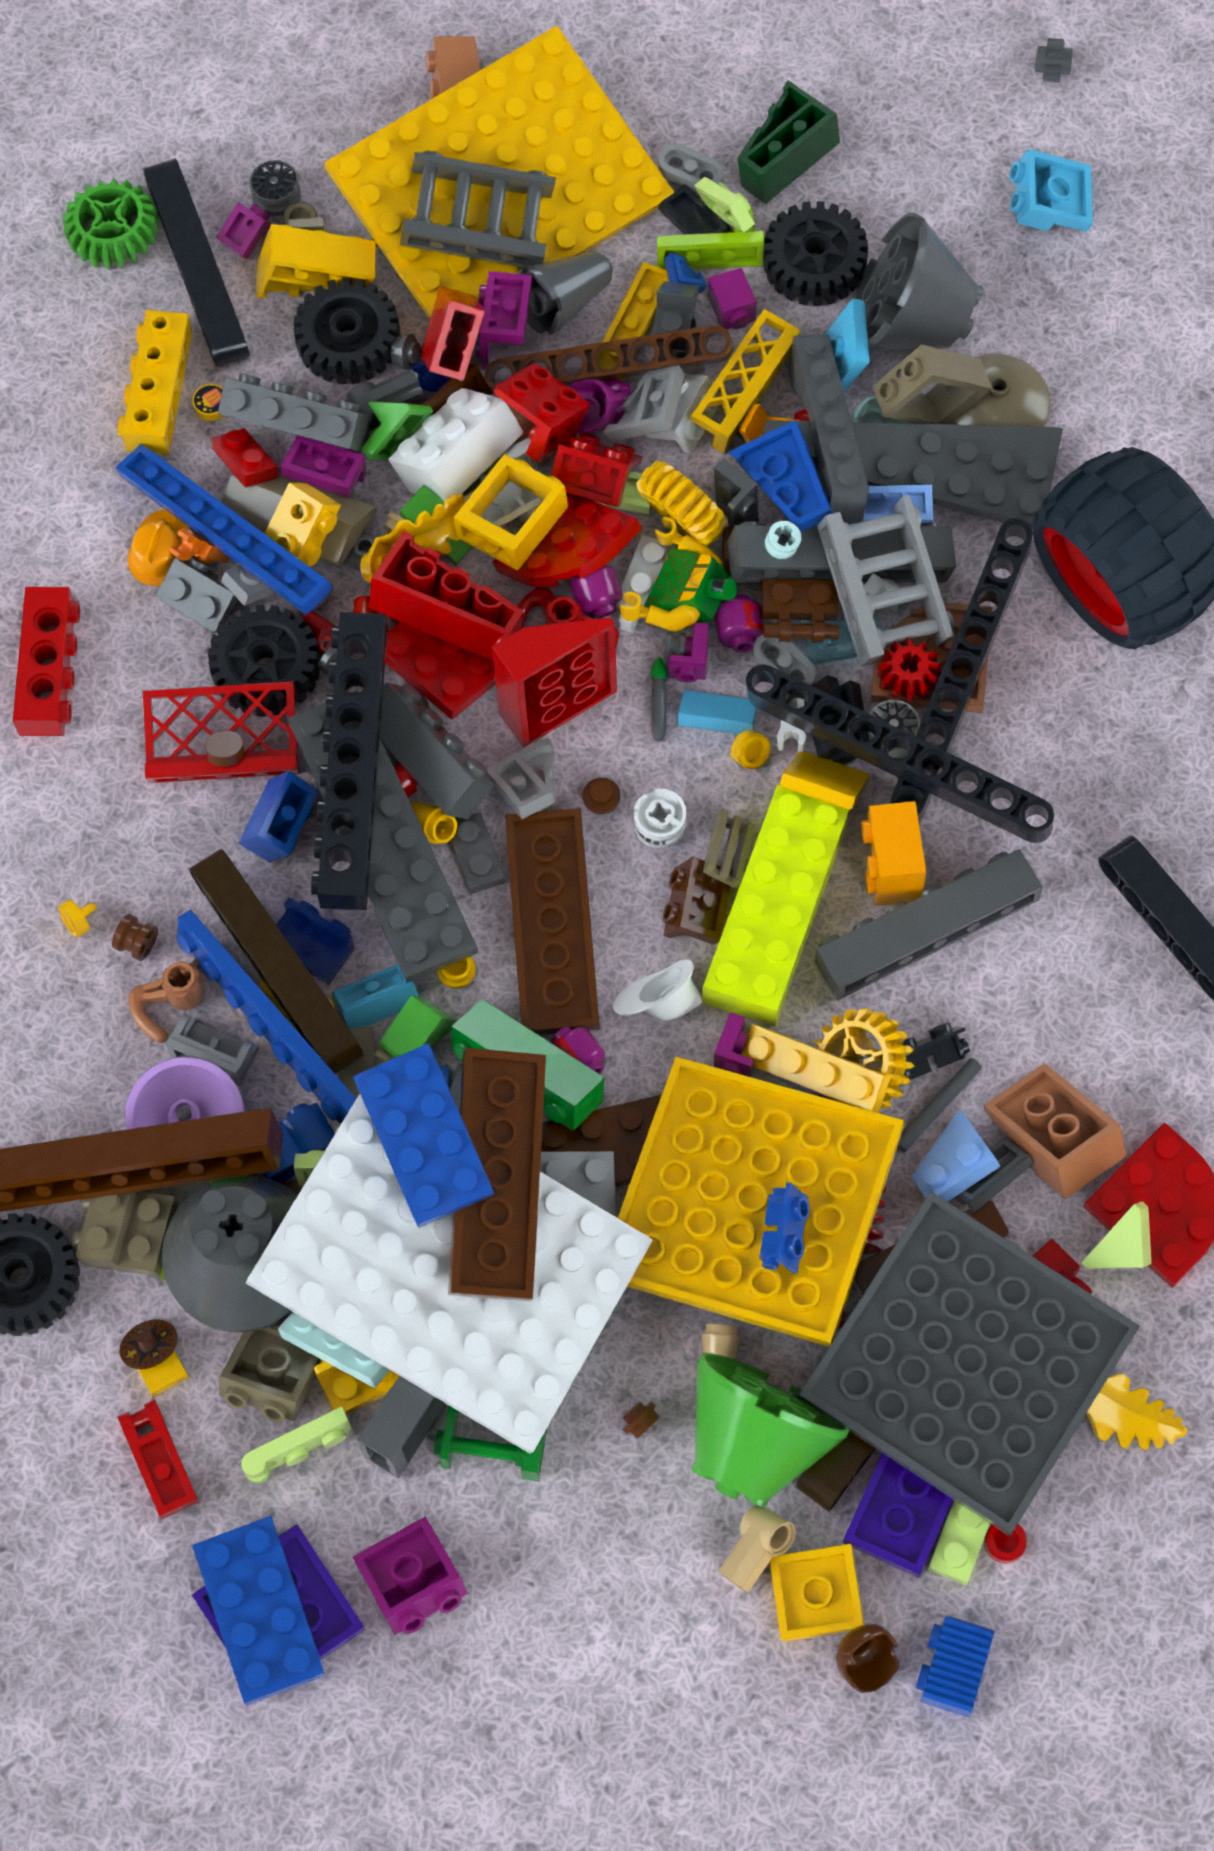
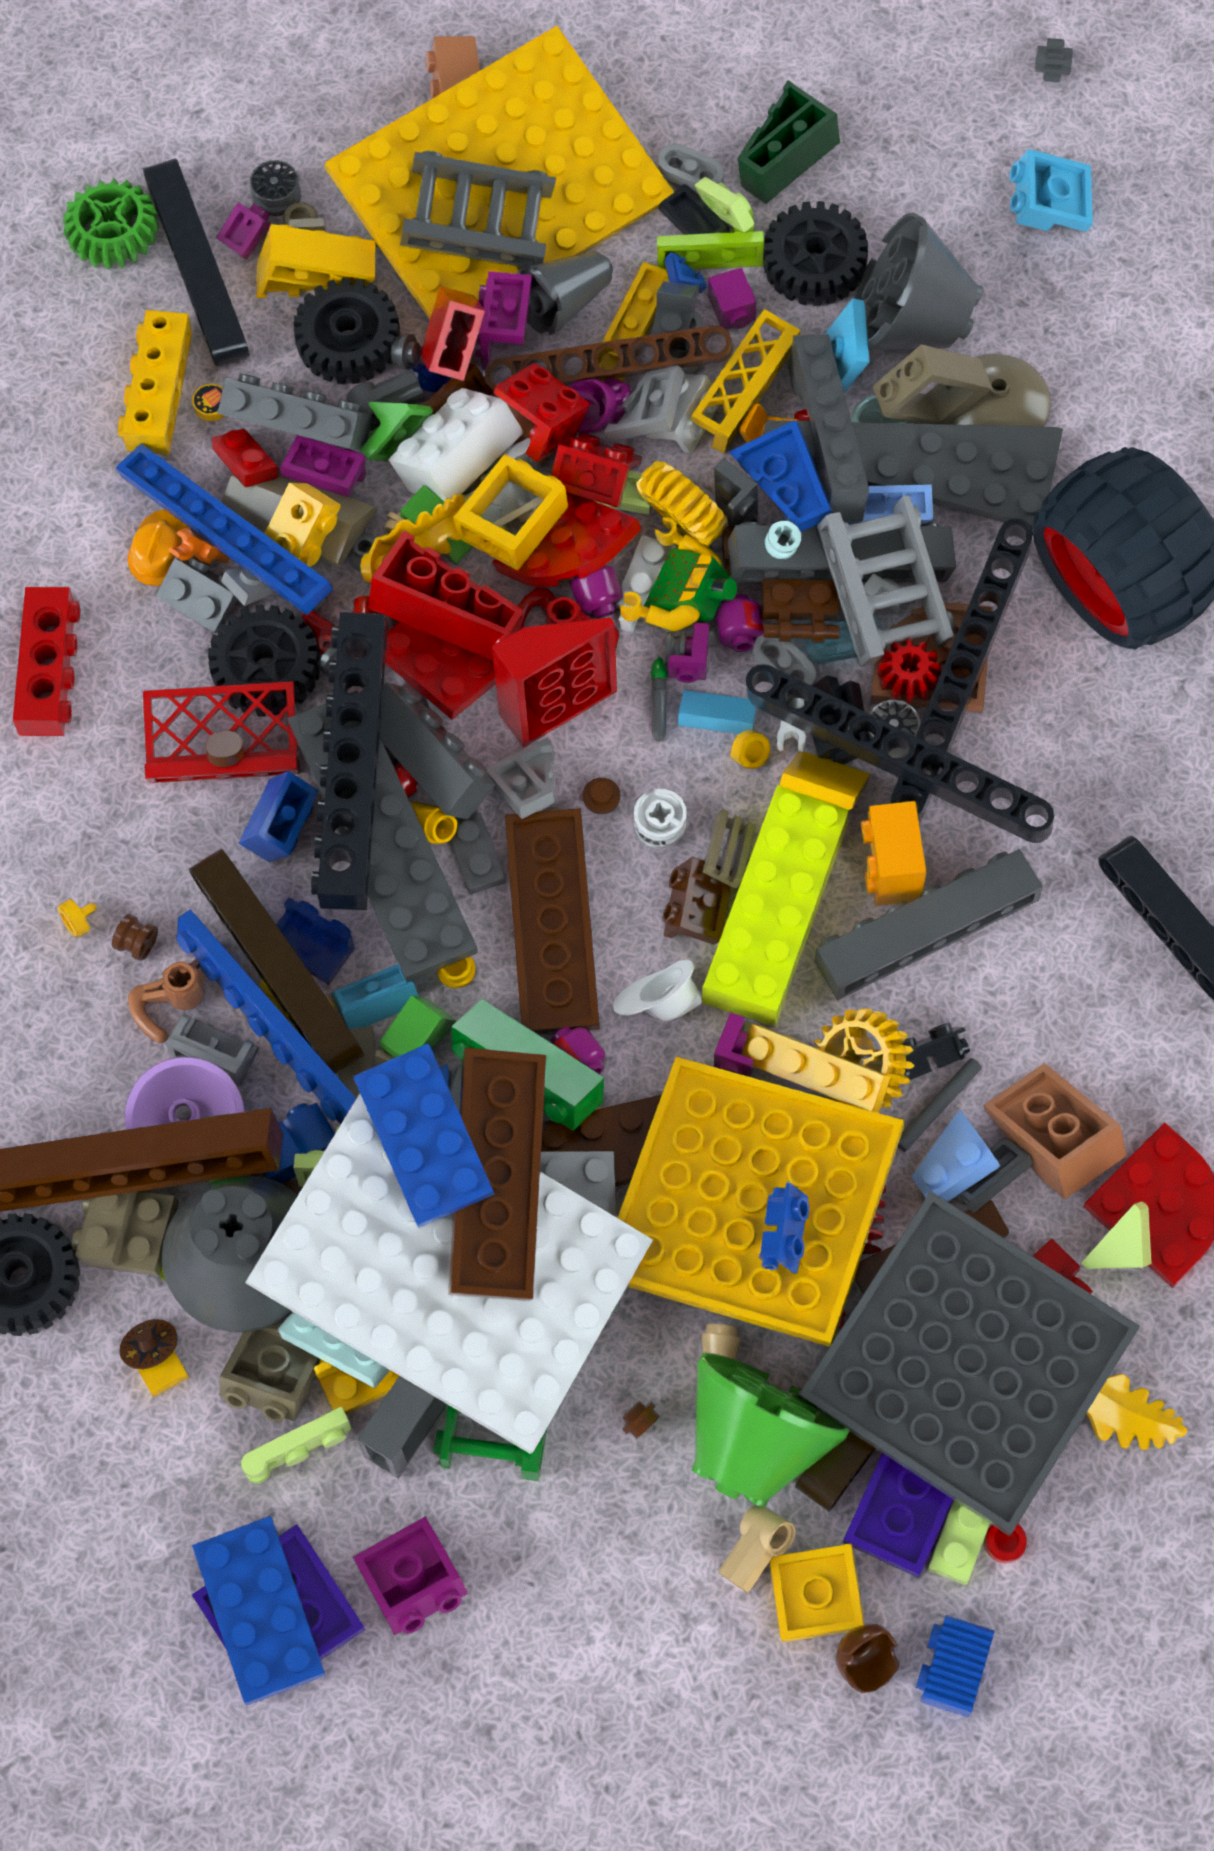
(158, 1461): red plate -> none

